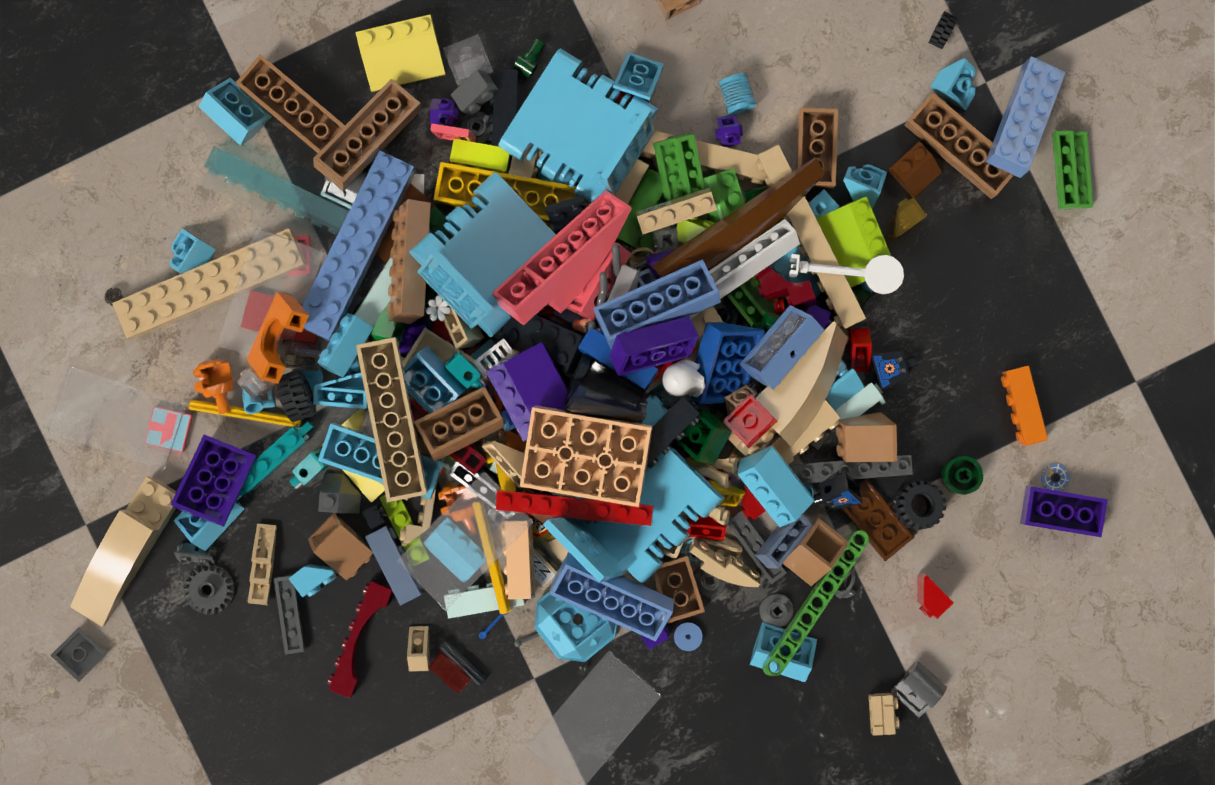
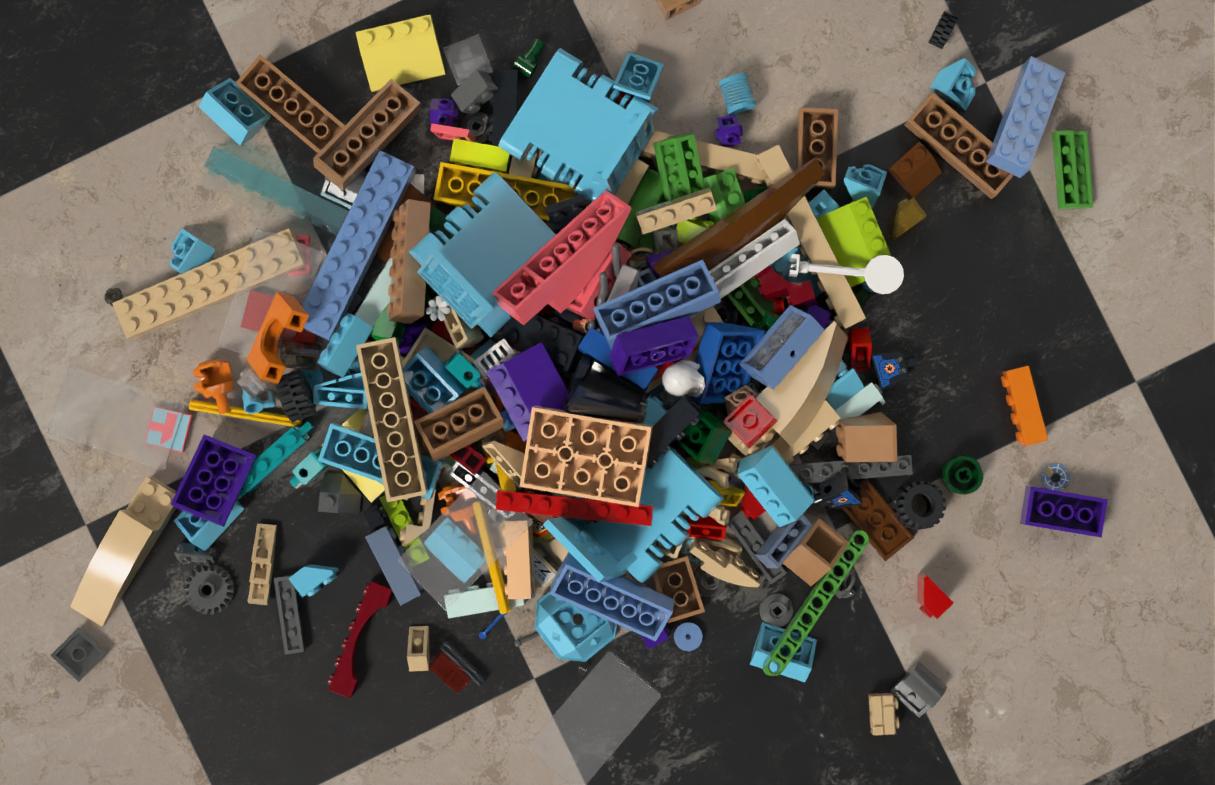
(340, 546): medium nougat slope -> none

